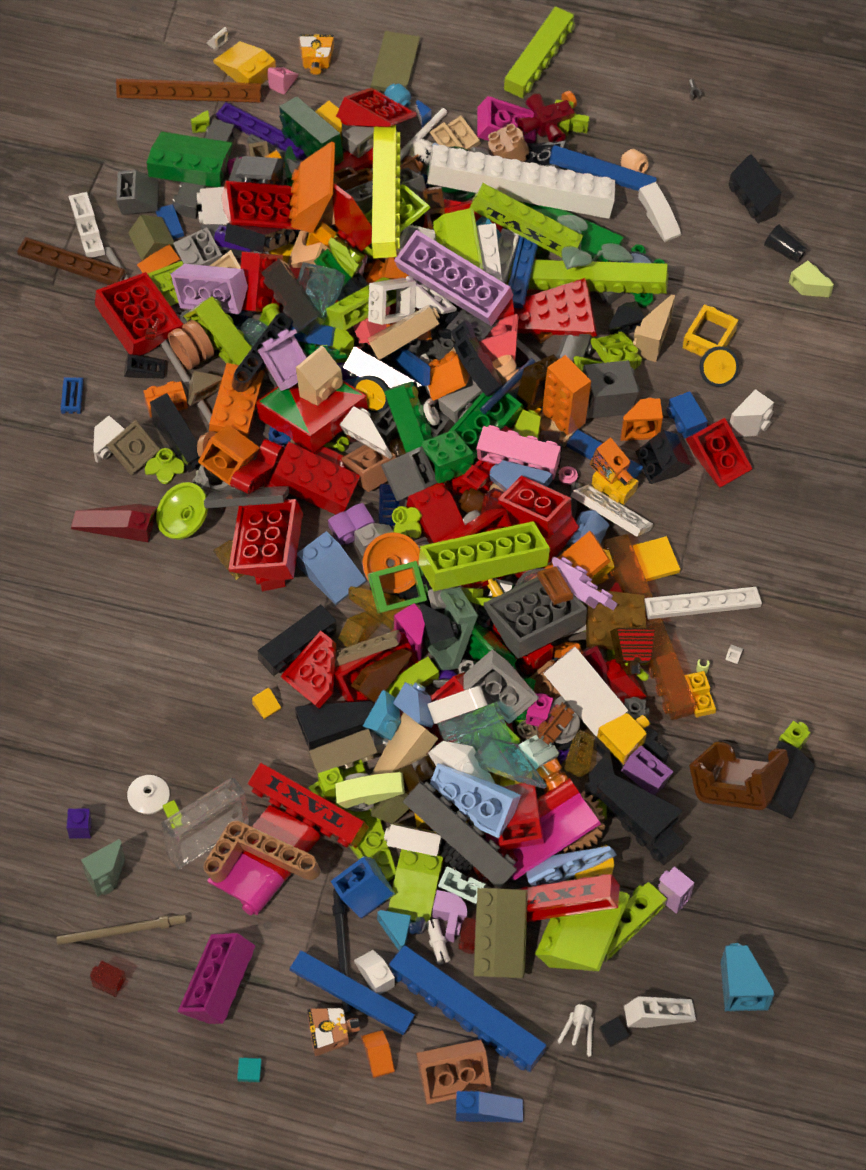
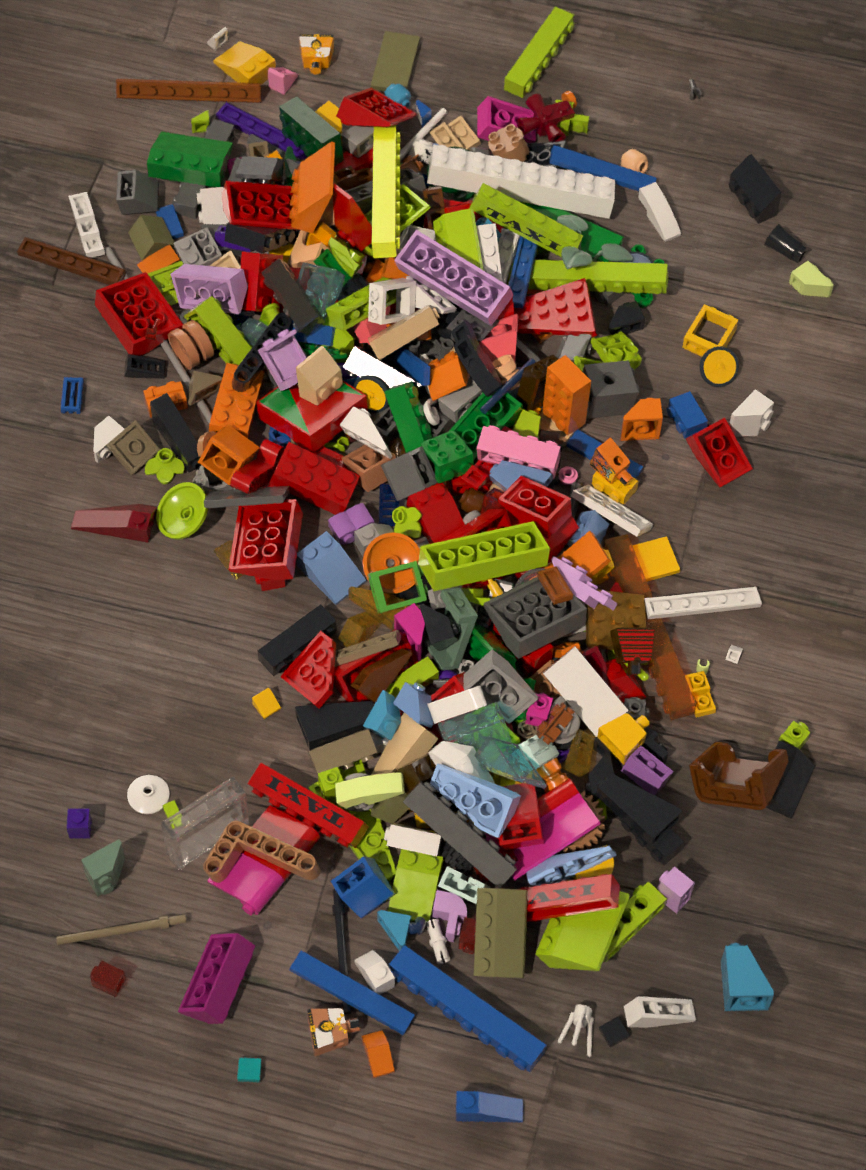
(453, 1070): nougat slope -> none
(653, 329): tan slope -> none
(663, 457): black slope -> none

